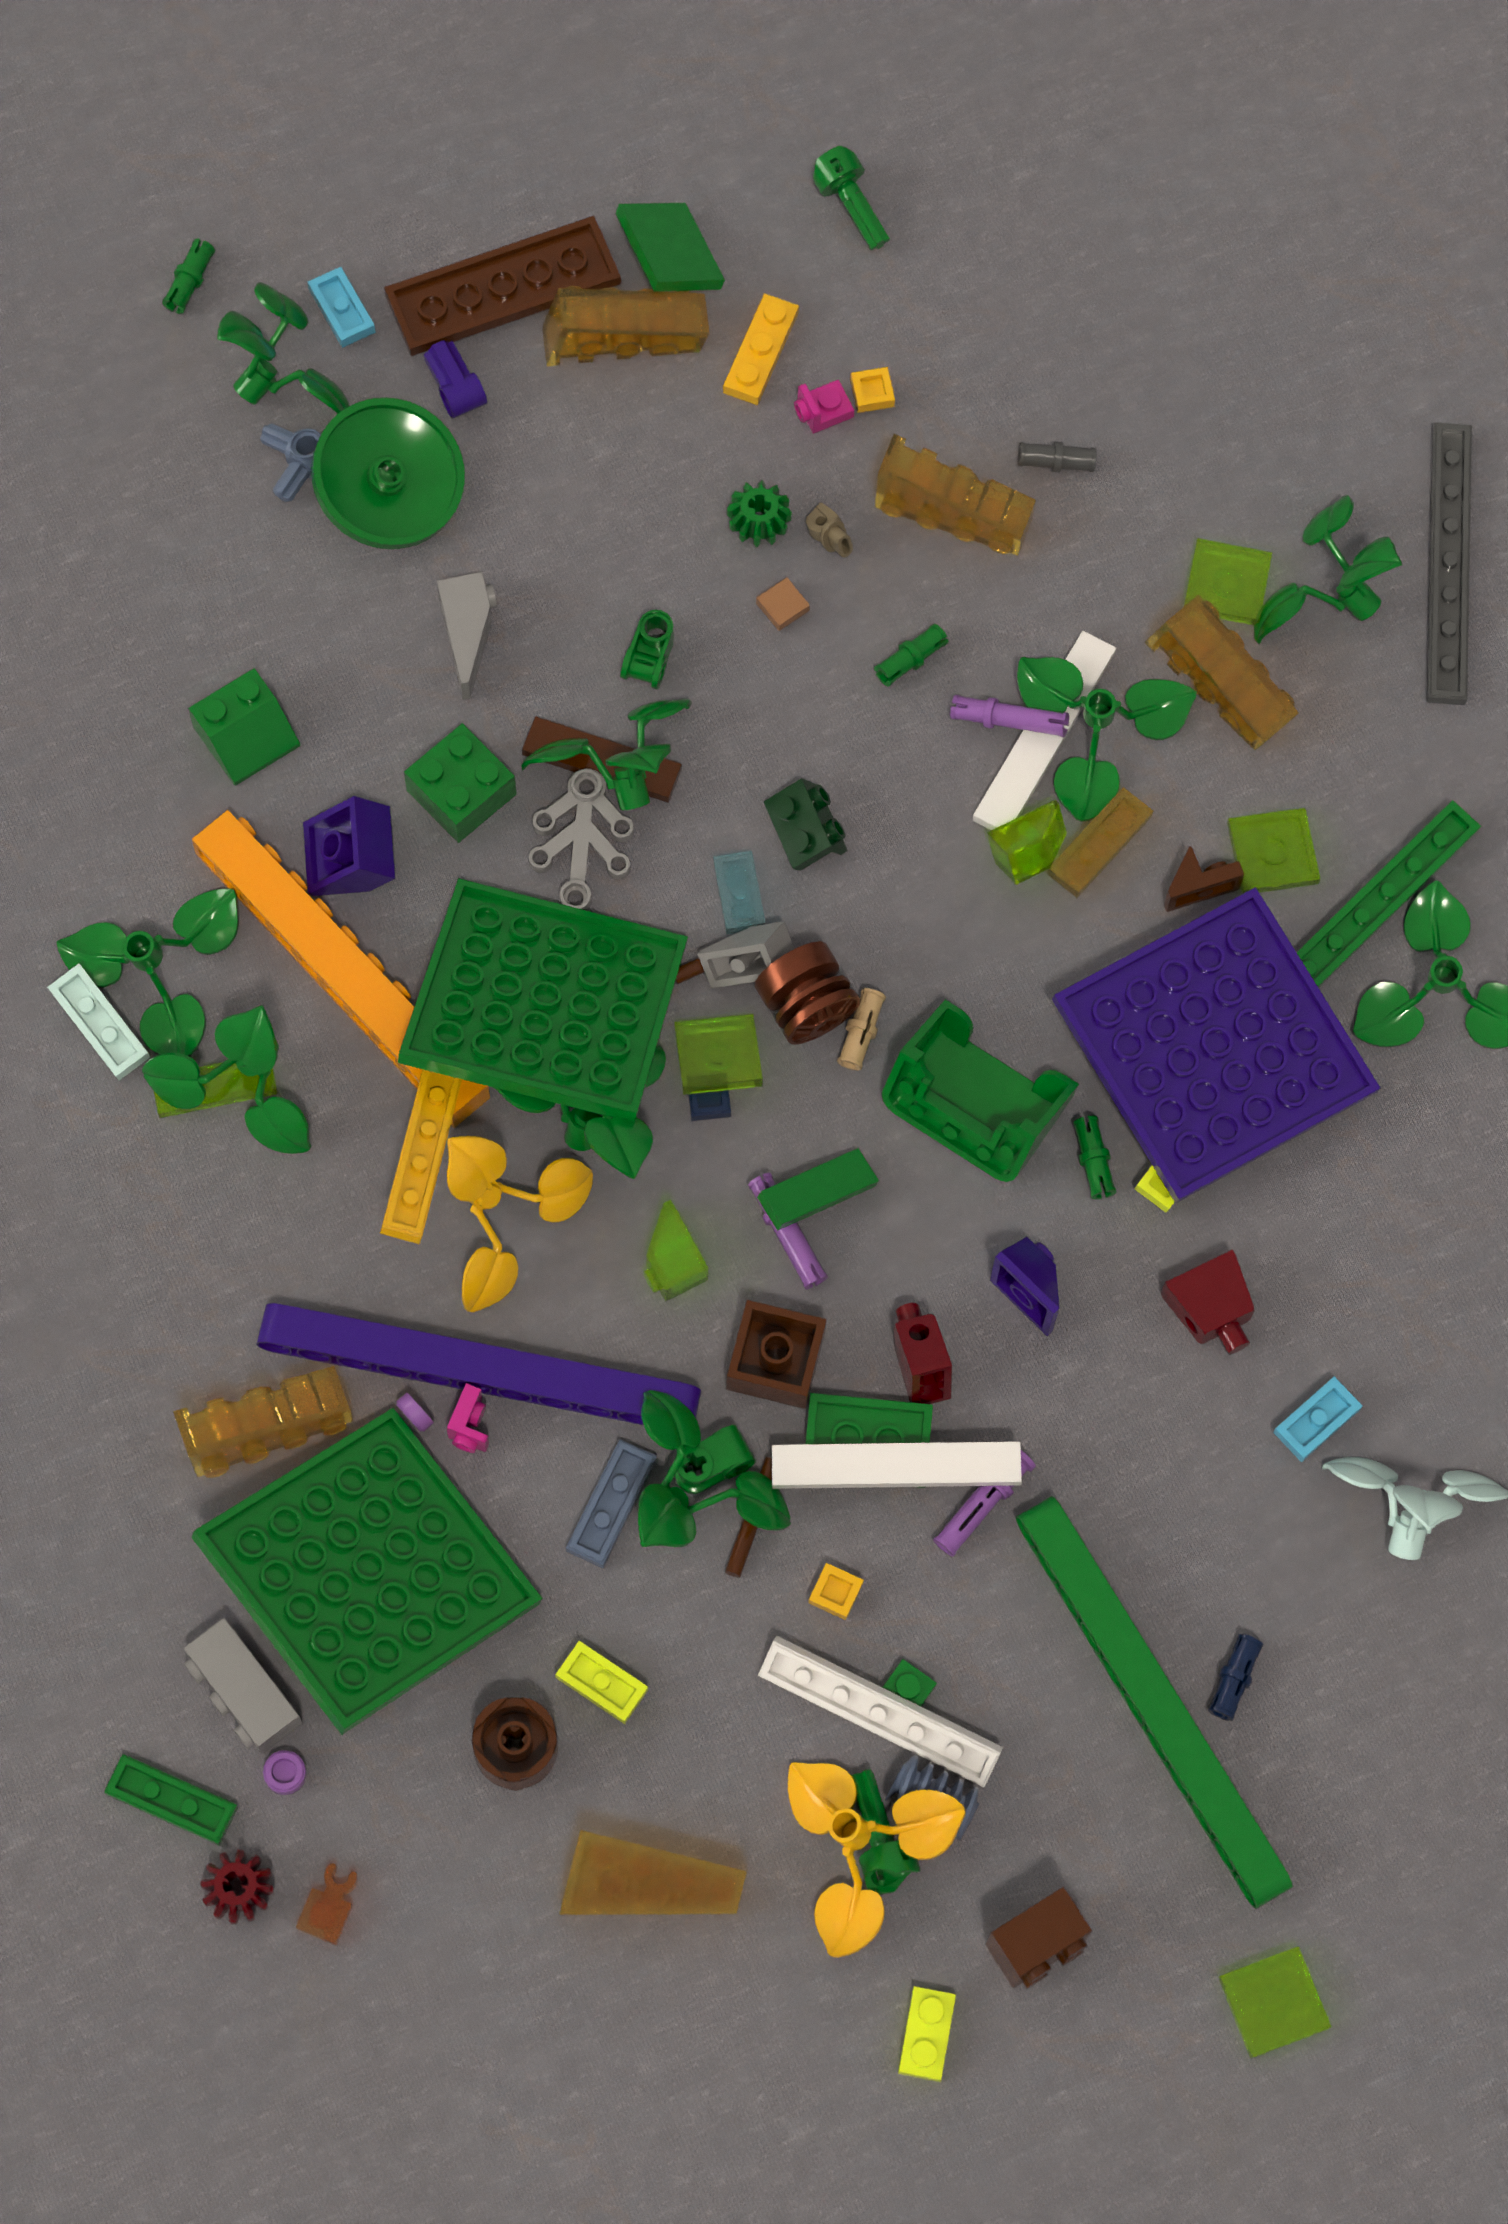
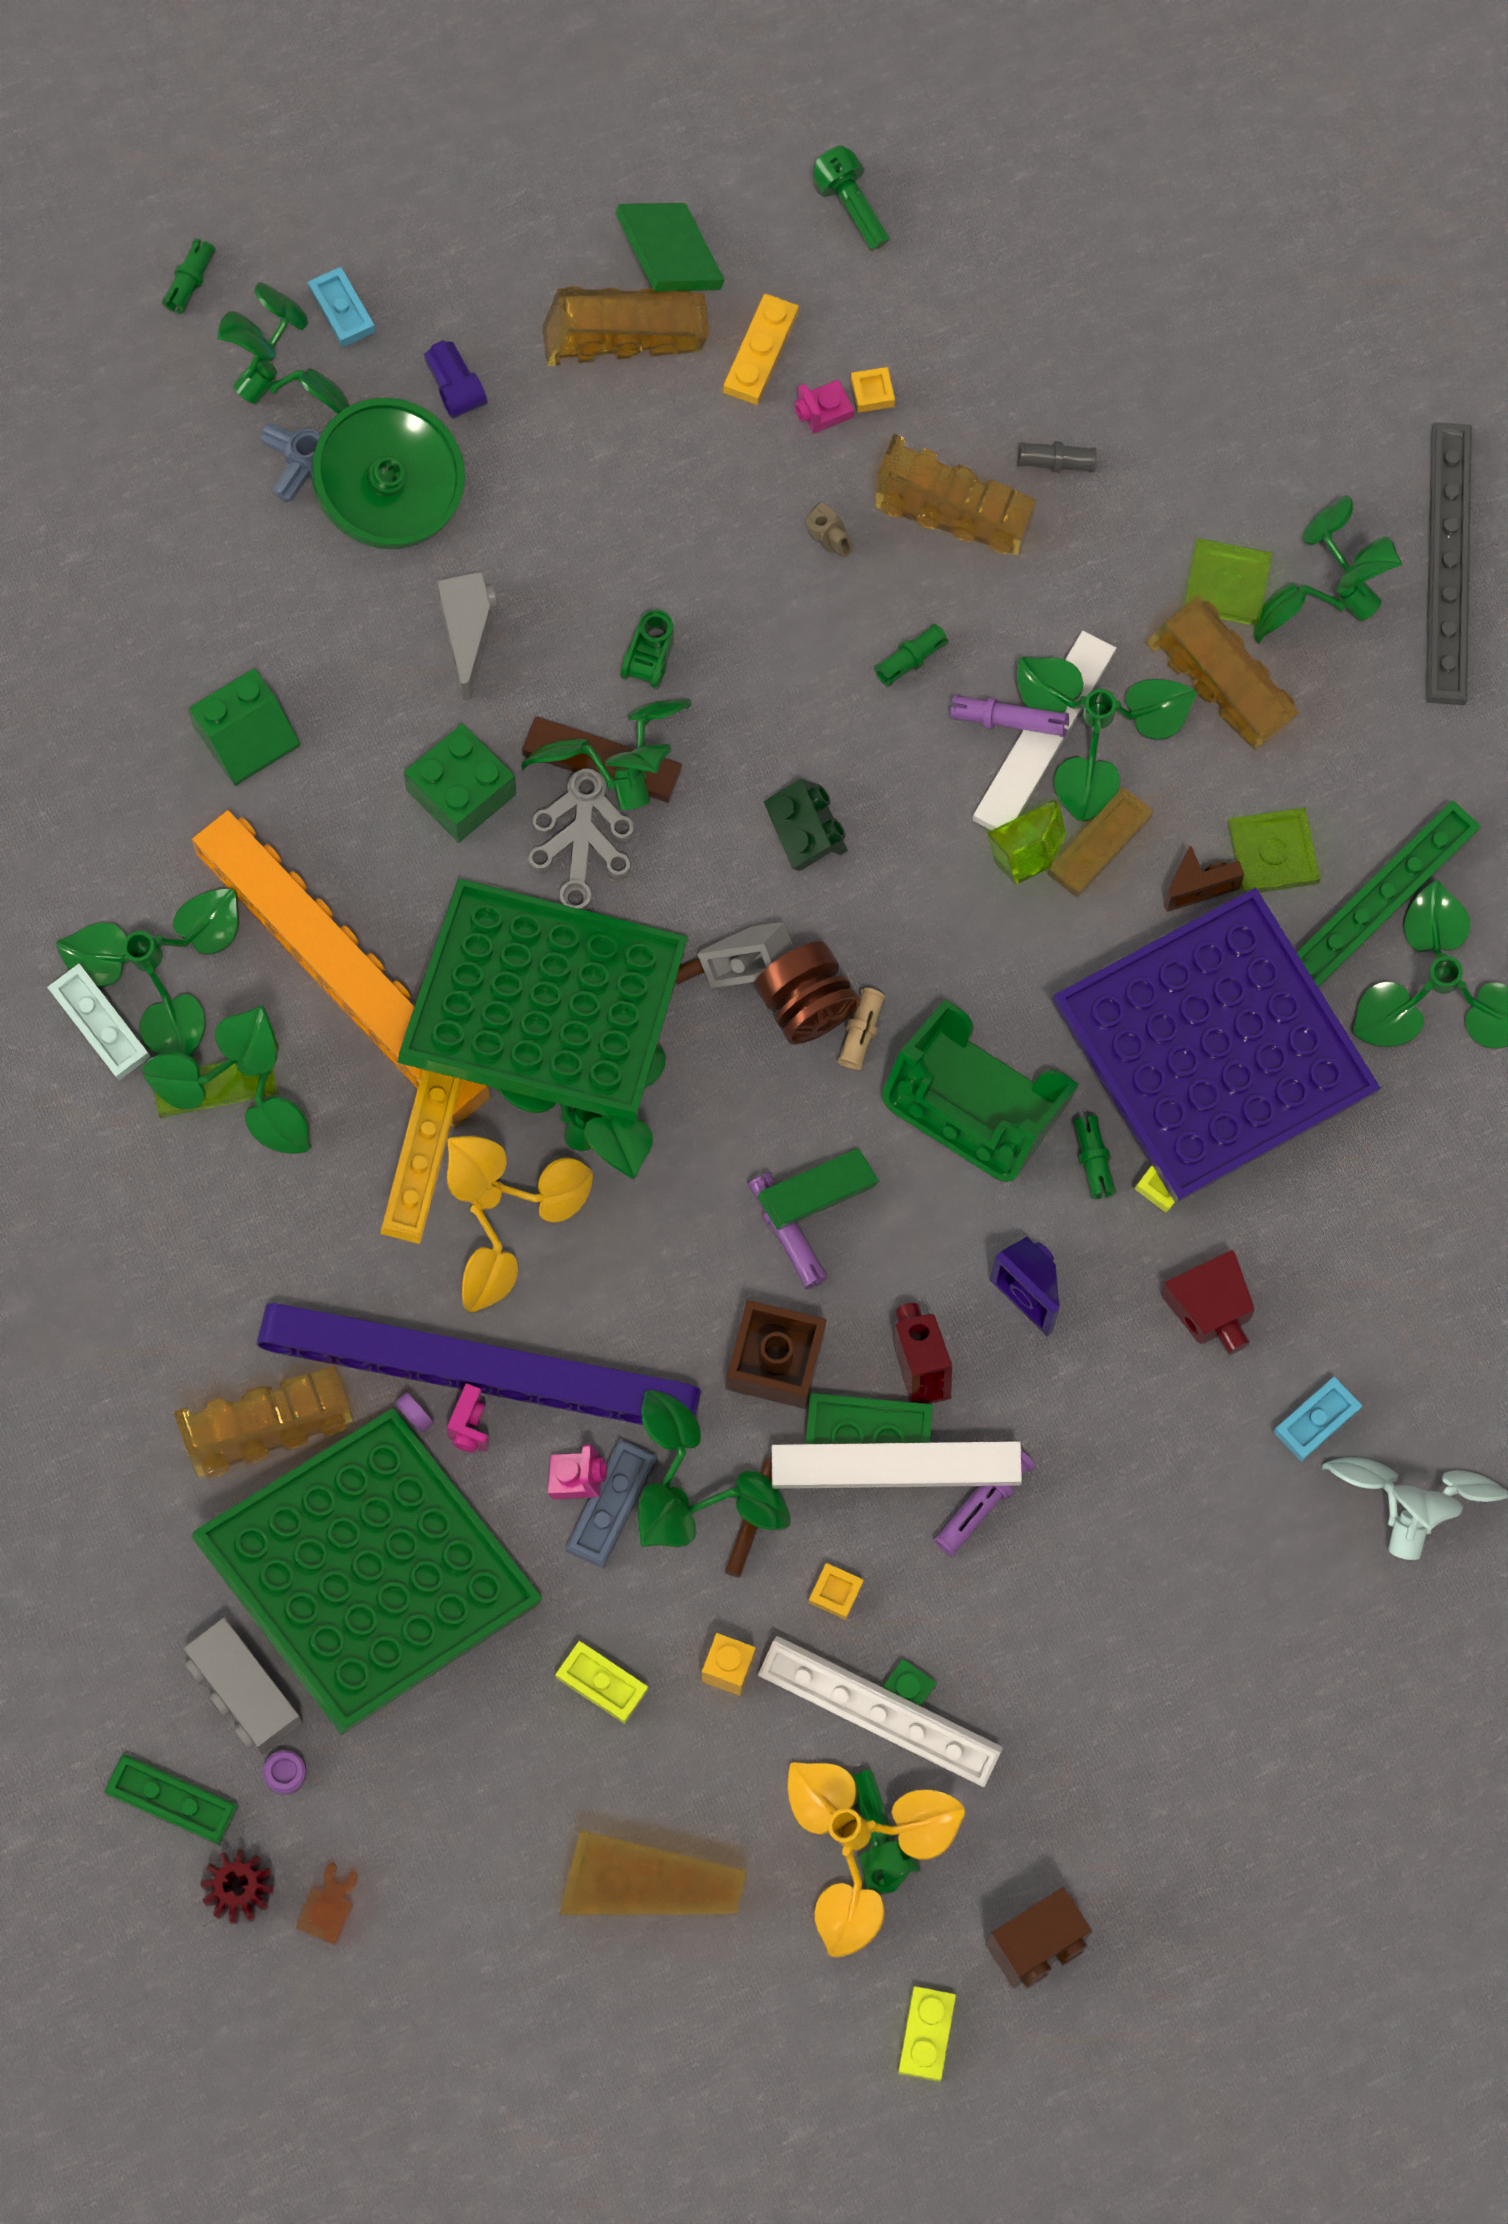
(349, 848): dark purple slope -> none
(500, 285): reddish brown plate -> none
(515, 1718): reddish brown brick -> none
(577, 1474): none -> dark pink bracket
(673, 1257): clear neon green slope -> none
(709, 1105): dark blue tile -> none
(718, 1054): clear neon green tile -> none
(719, 1456): green piece -> none
(728, 1664): none -> yellow brick
(738, 891): clear light blue plate -> none
(765, 526): green gear -> none
(782, 604): medium nougat tile -> none
(911, 1779): sand blue piece -> none
(1154, 1703): green beam -> none
(1235, 1677): dark blue pin -> none
(1274, 2002): clear neon green tile -> none

